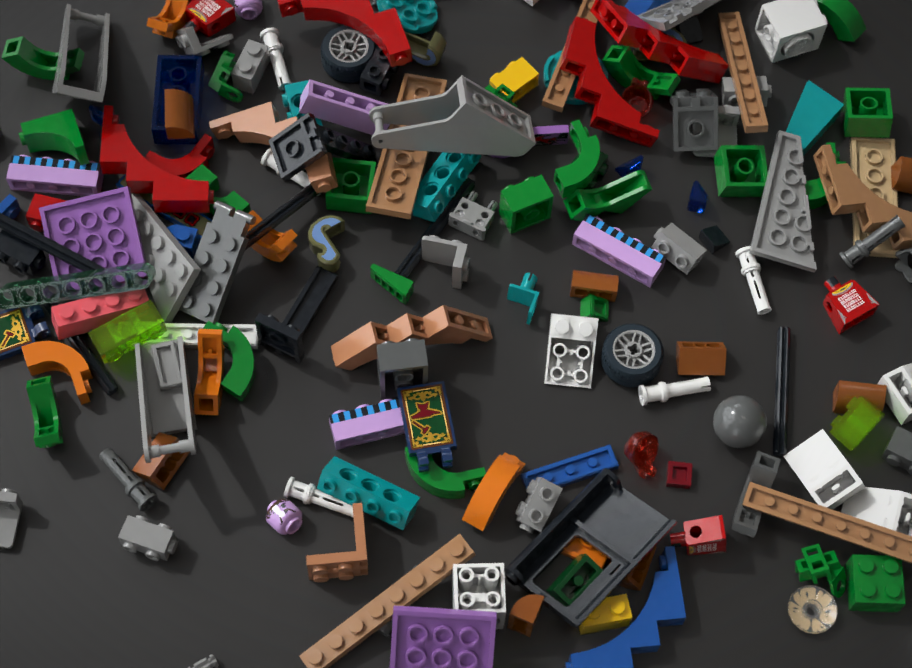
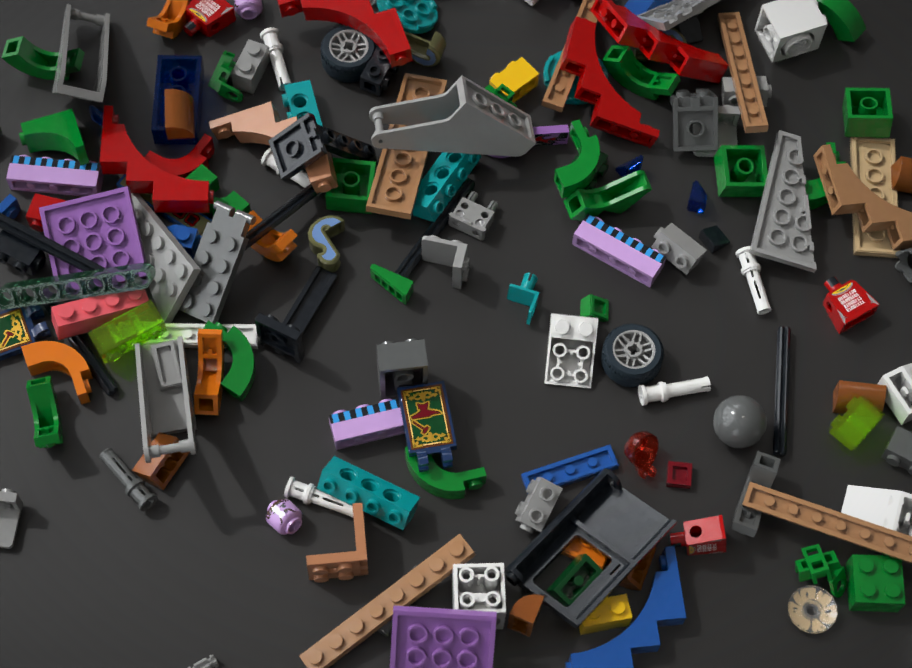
(152, 539): light grey brick -> none
(189, 42): light grey bracket -> none
(339, 106): lavender brick -> none
(438, 327): nougat arch -> none
(492, 490): orange arch -> none
(526, 203): green brick -> none
(594, 283): dark orange brick -> none
(639, 96): clear red piece -> none
(700, 358): dark orange brick -> none
(813, 115): teal slope -> none
(824, 471): white slope -> none
(862, 248): dark grey pin -> none

